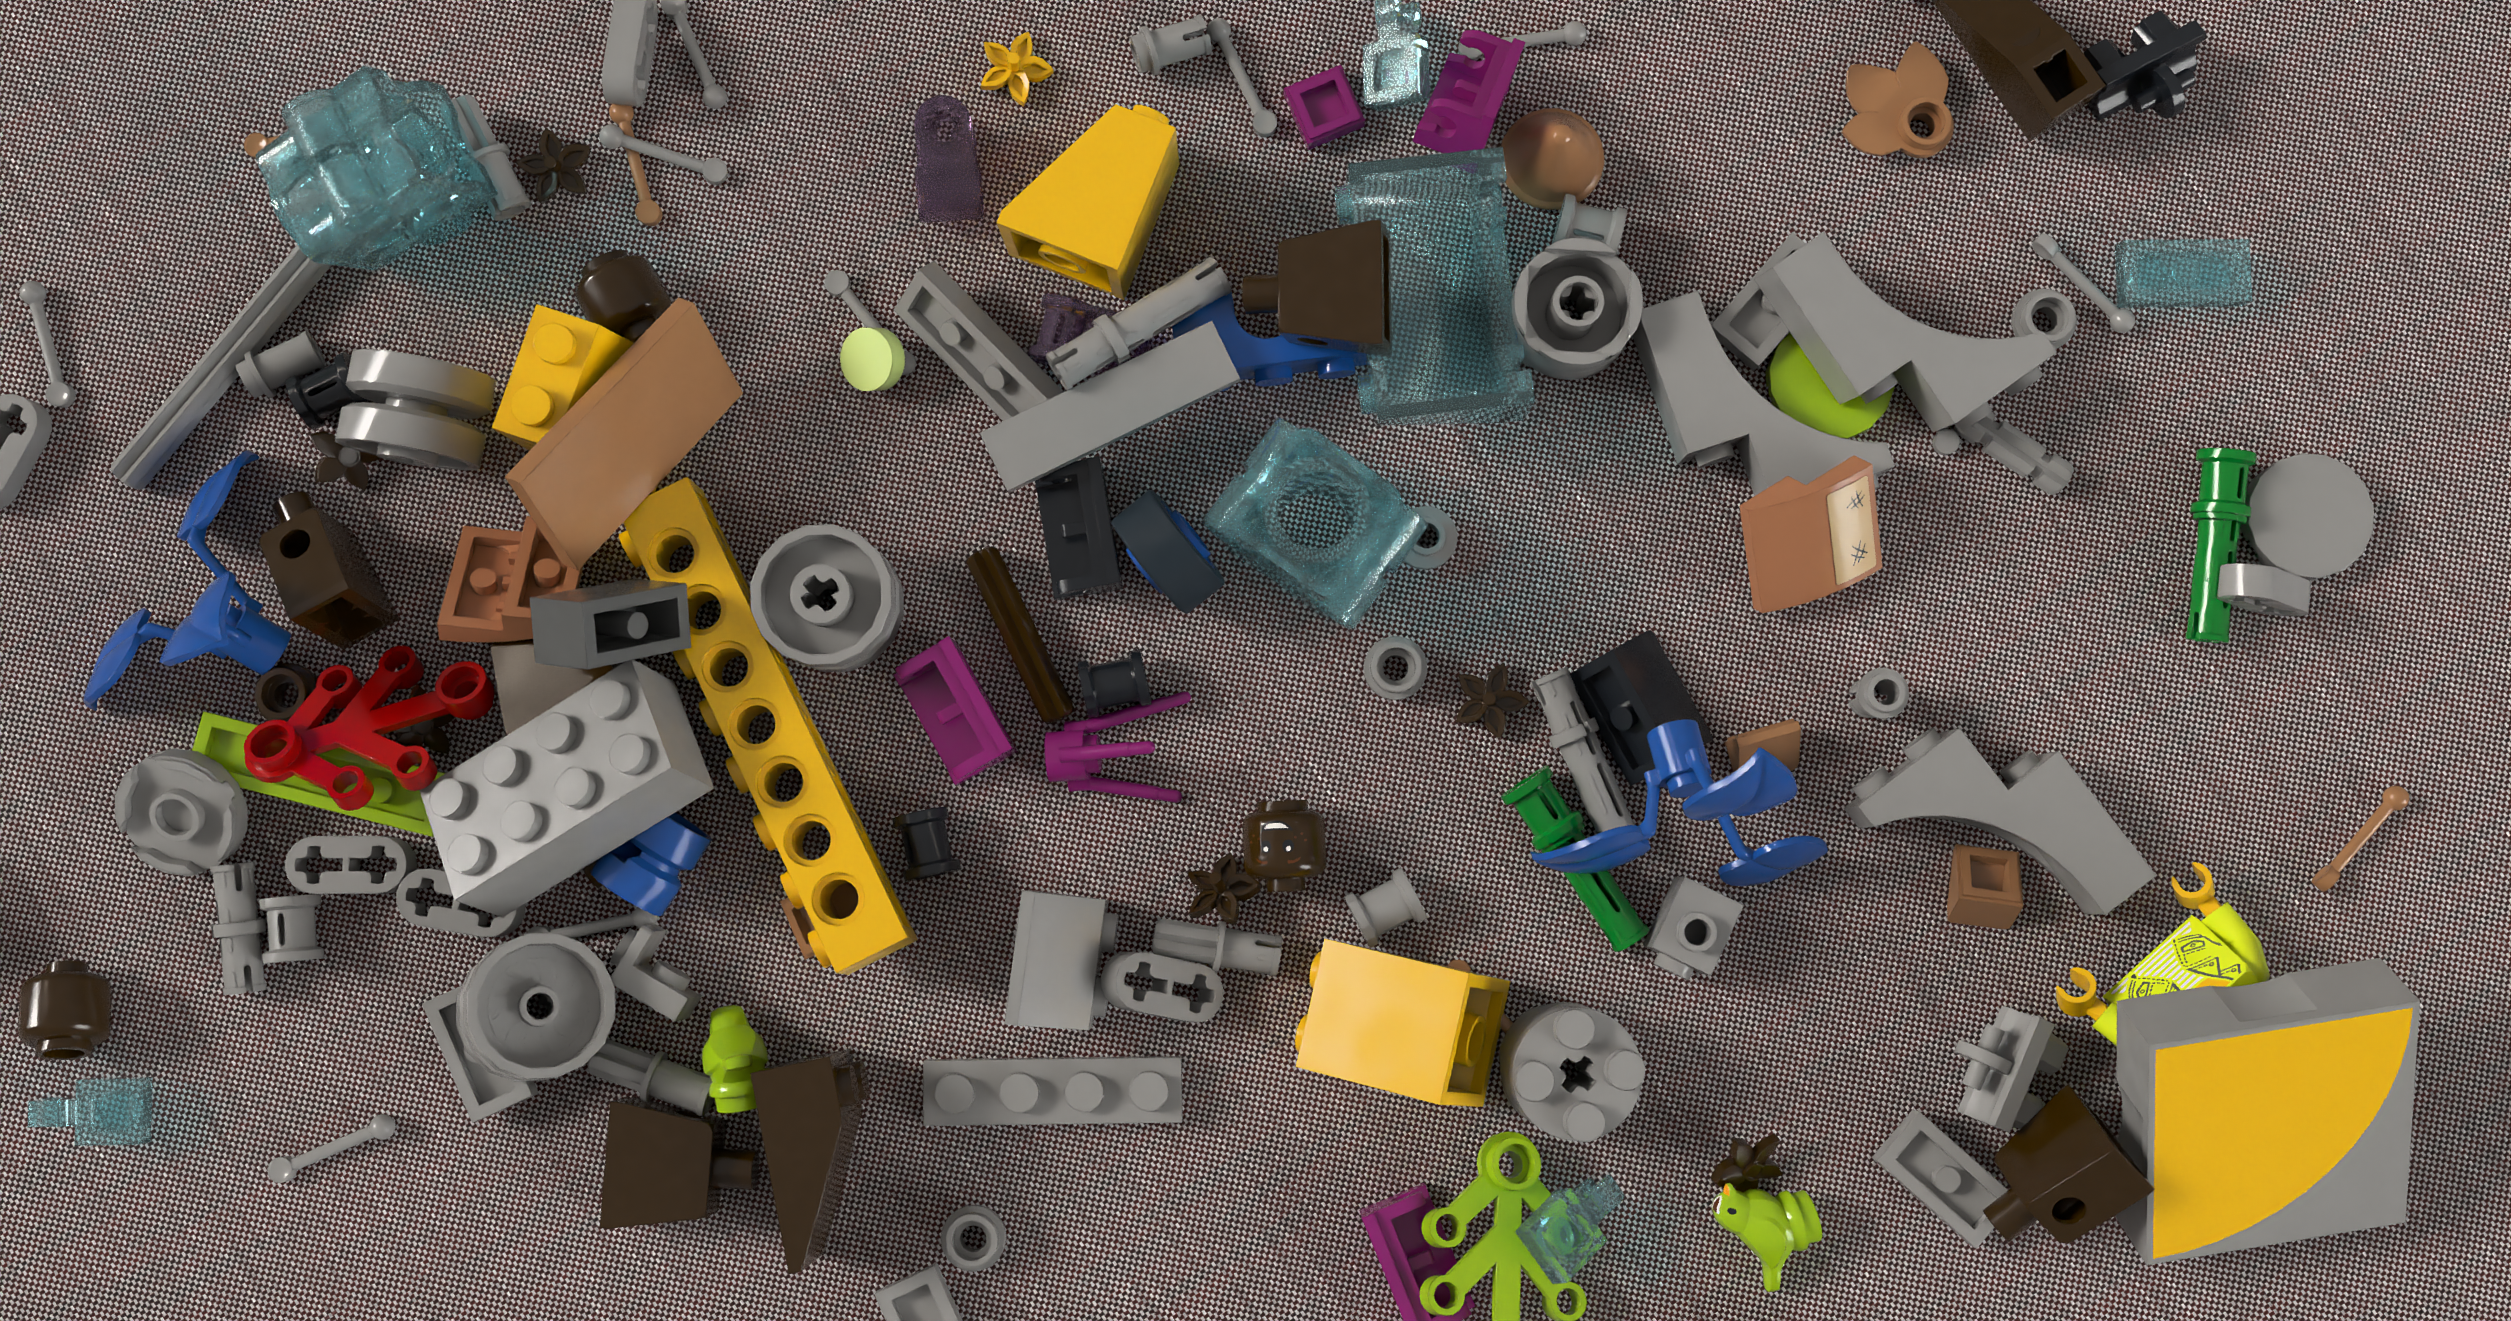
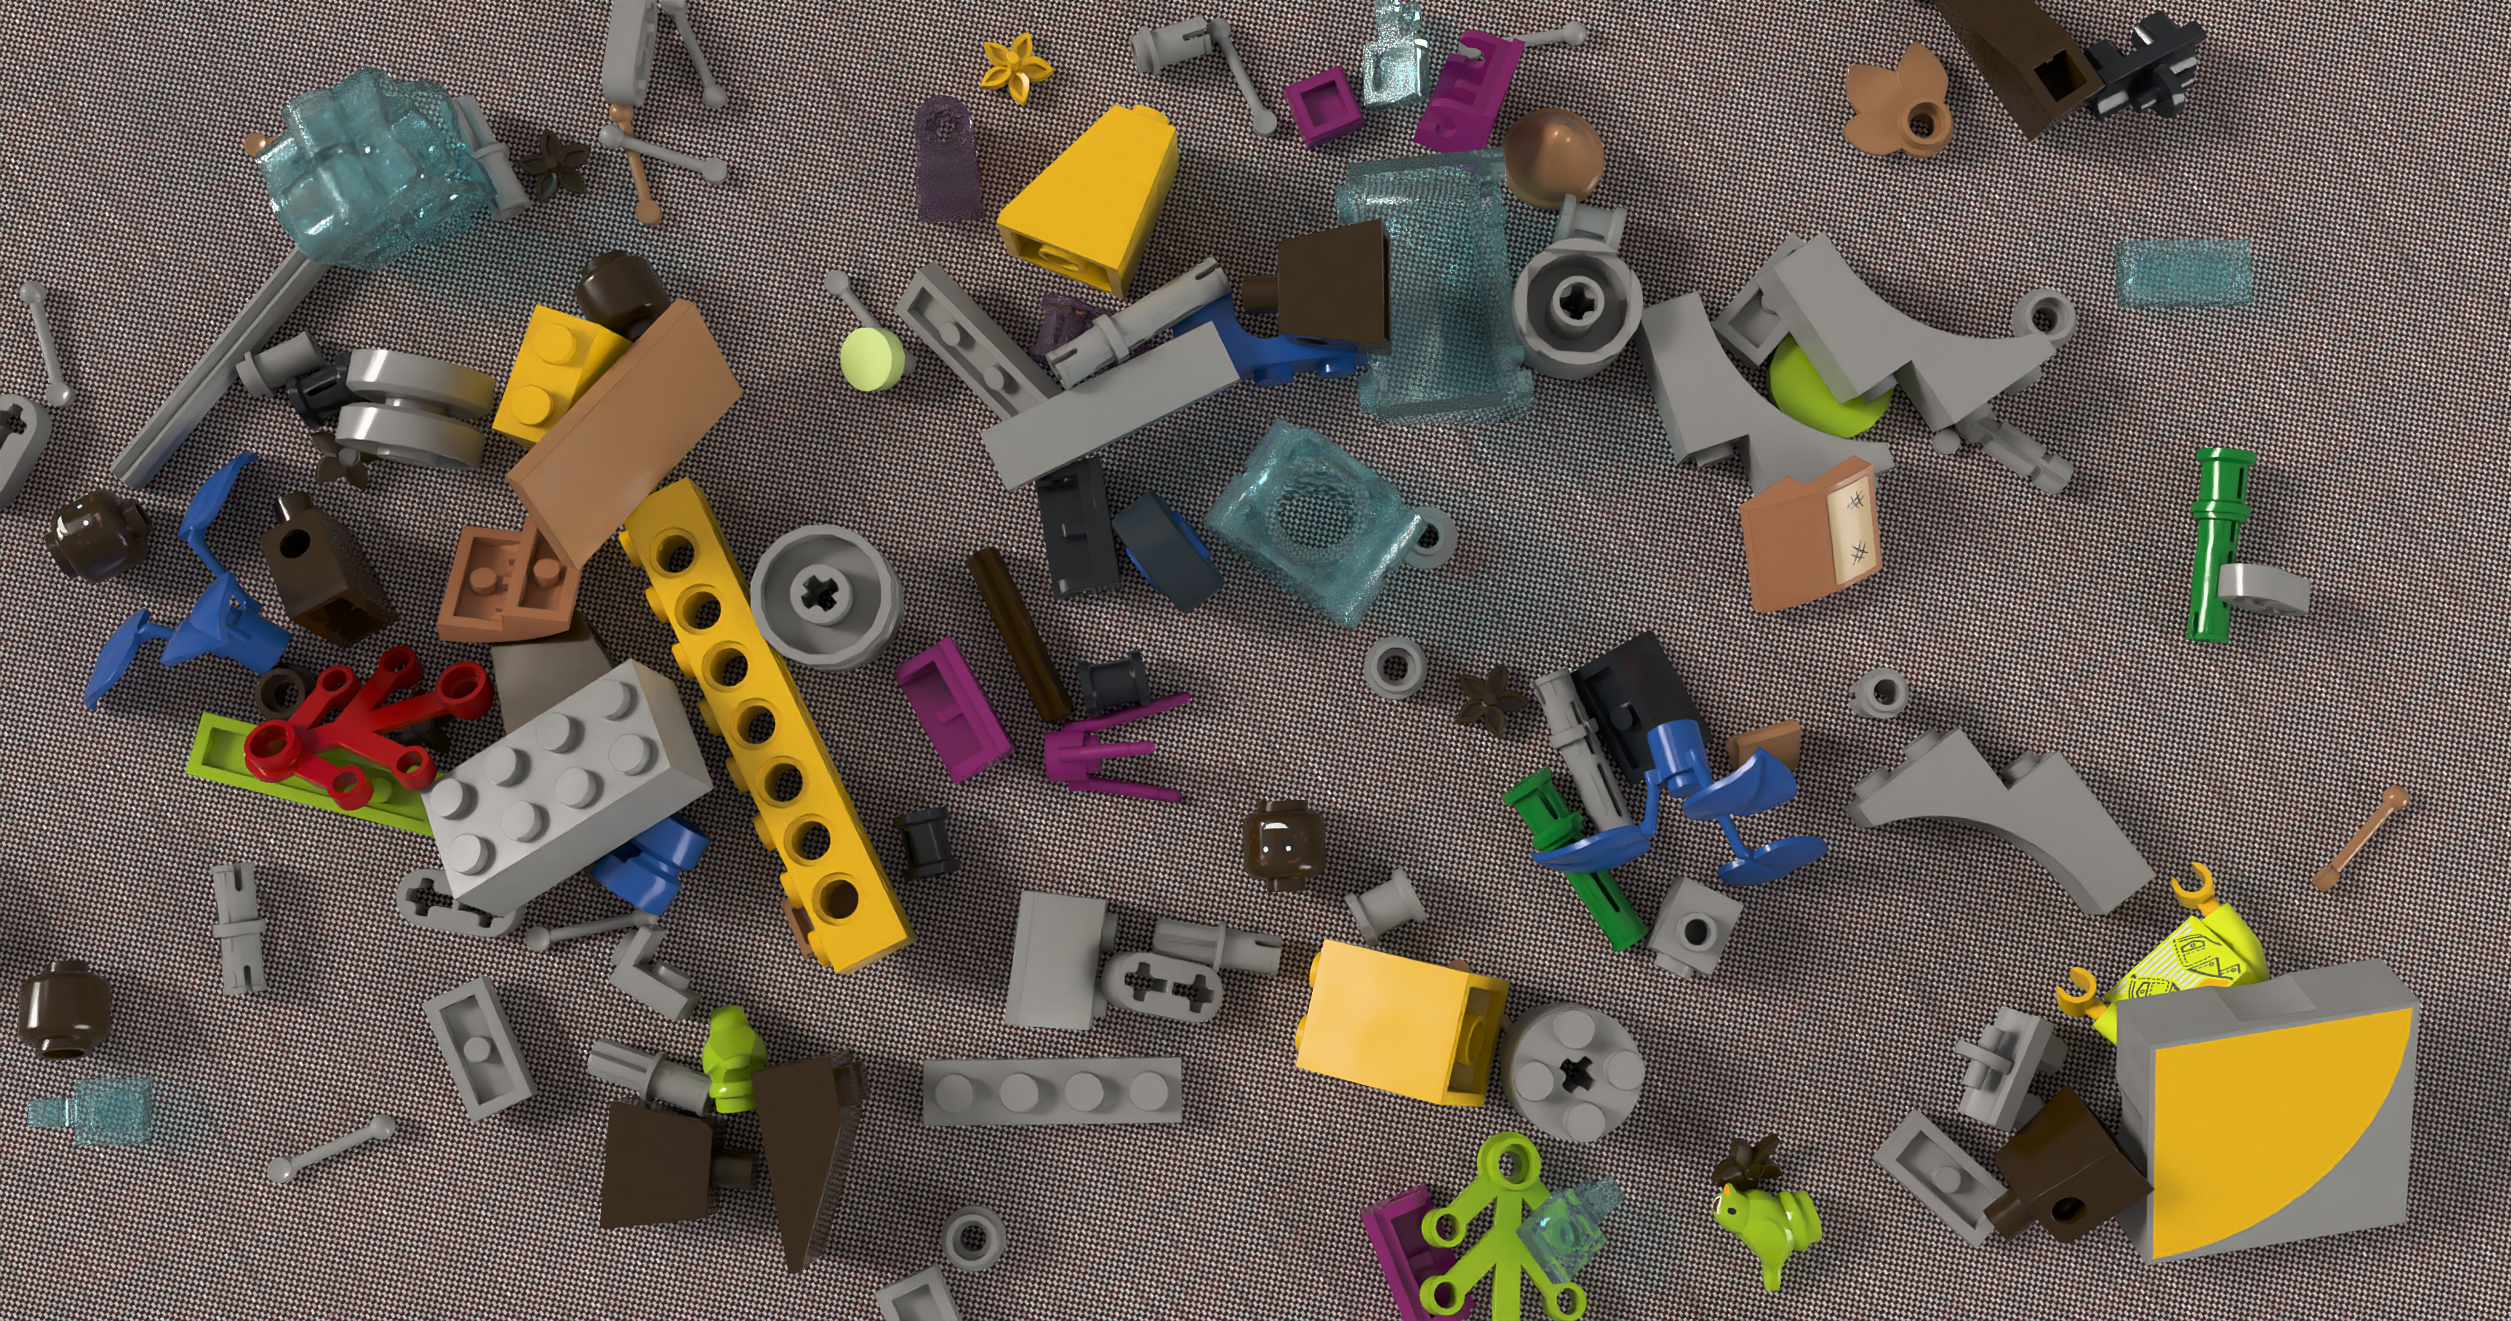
(99, 536): none -> dark brown head
(181, 811): light grey tile -> none
(291, 928): light grey bush -> none
(351, 850): light grey beam -> none
(495, 1015): light grey wheel -> none
(610, 623): dark grey brick -> none
(1222, 890): dark brown plant -> none
(1984, 887): medium nougat slope -> none
(2120, 319): light grey hinge -> none
(2308, 516): light grey tile -> none

